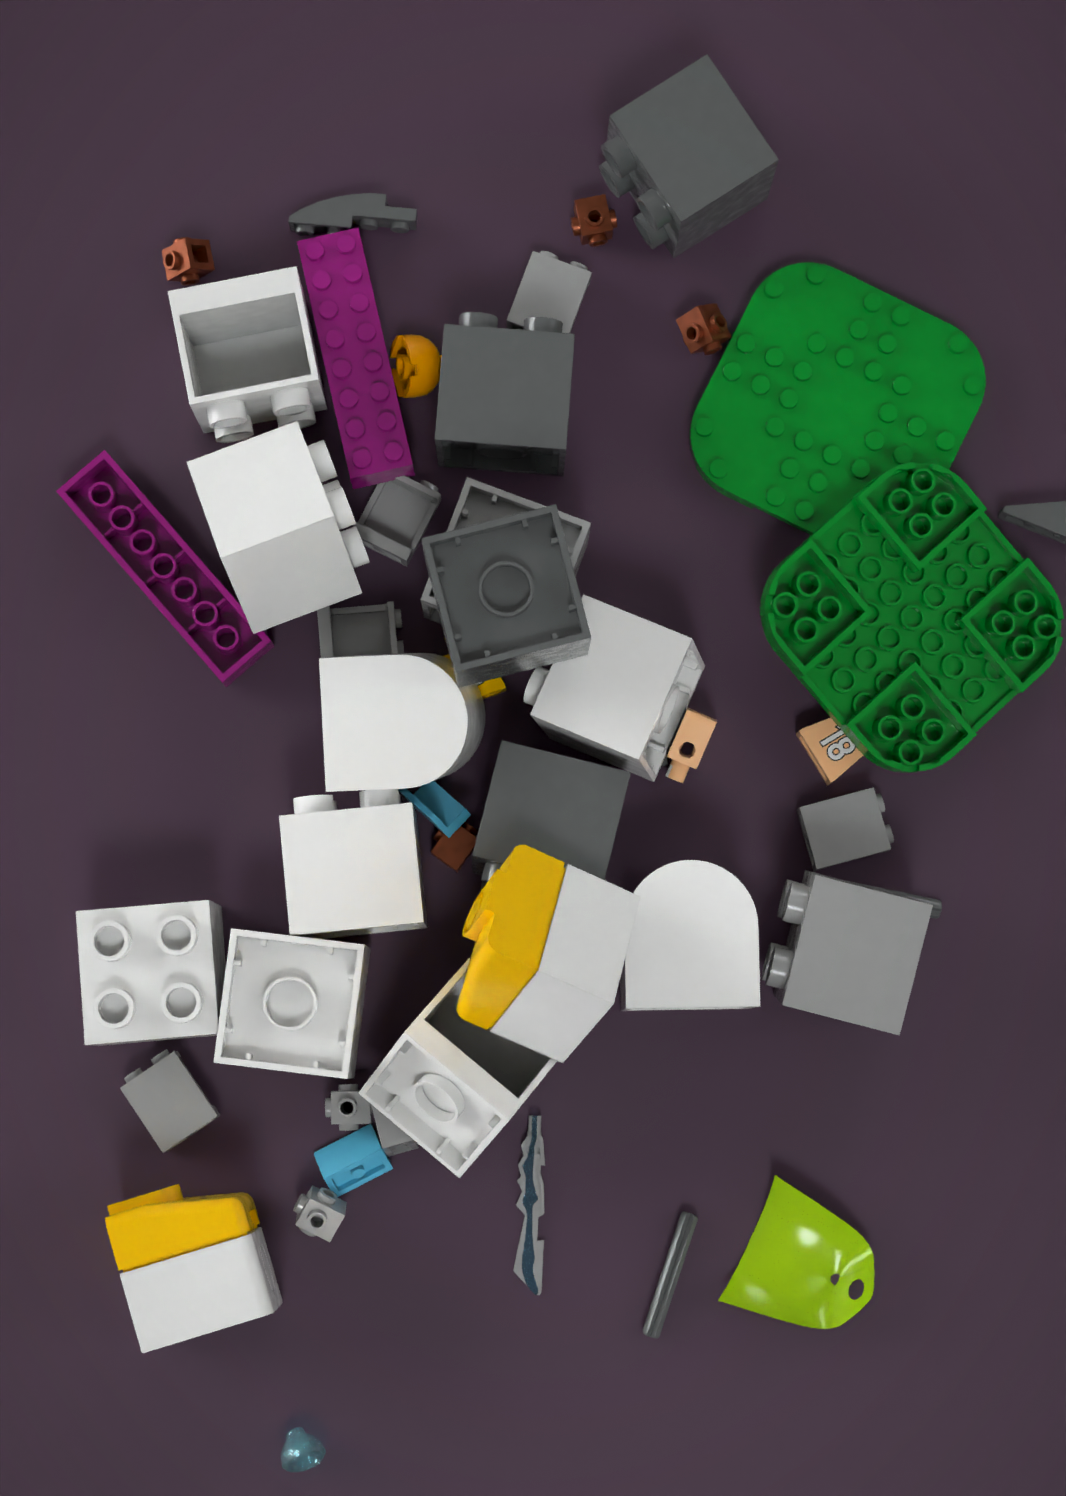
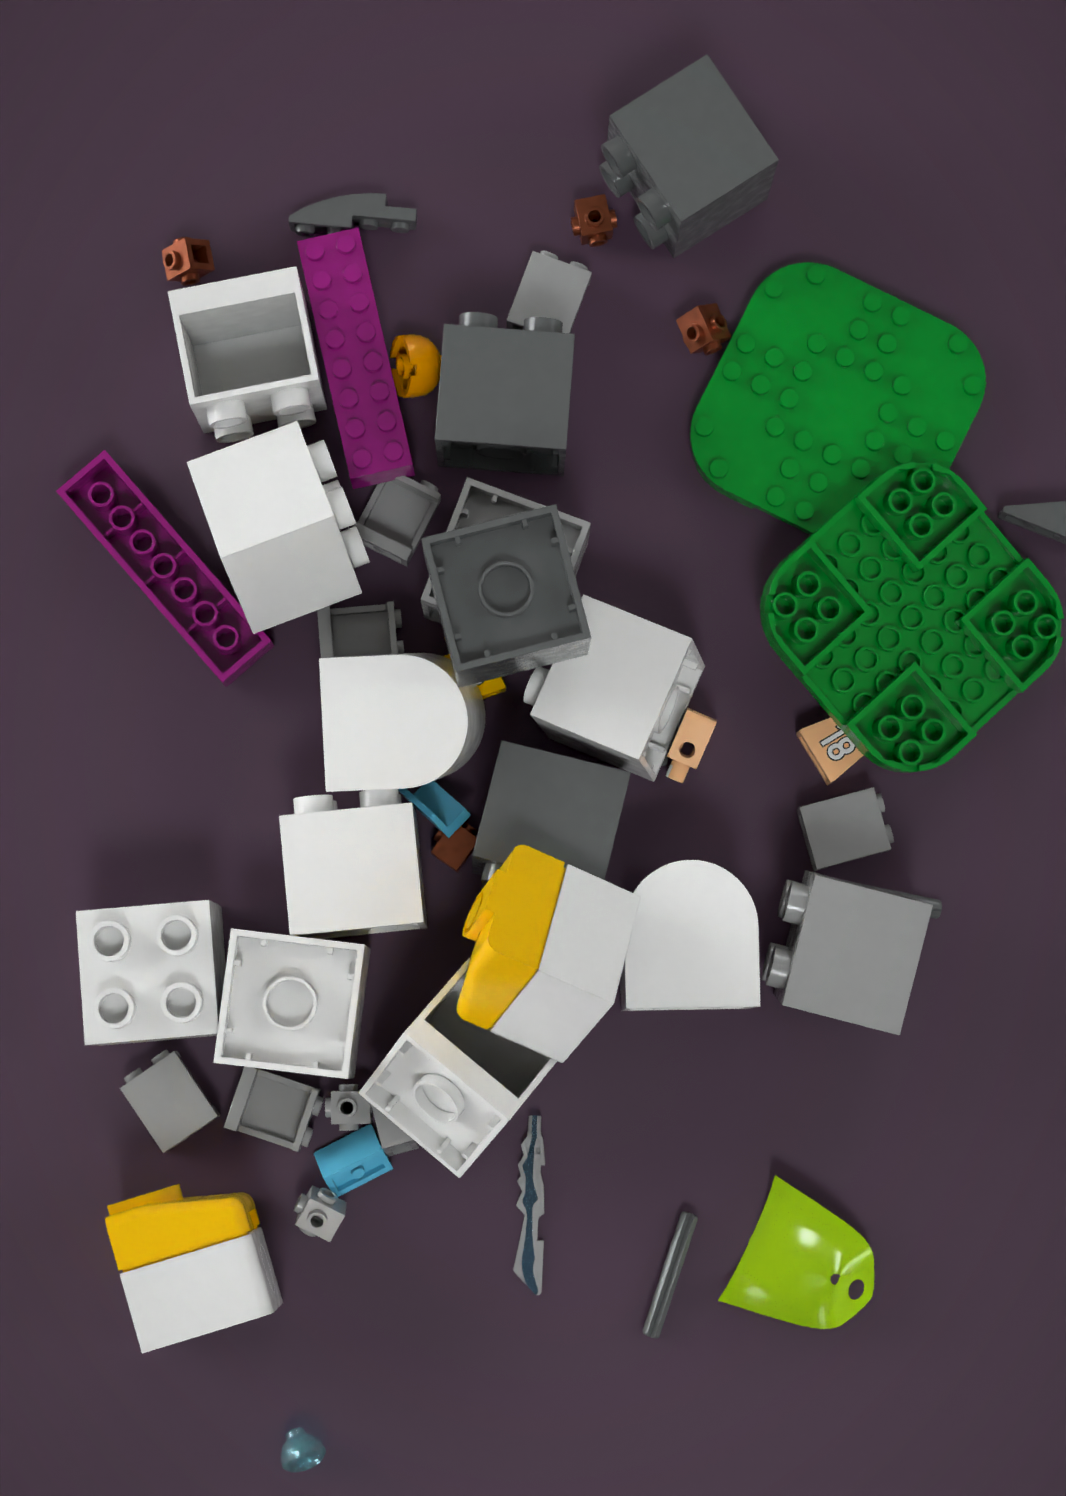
(274, 1108): none -> light grey panel

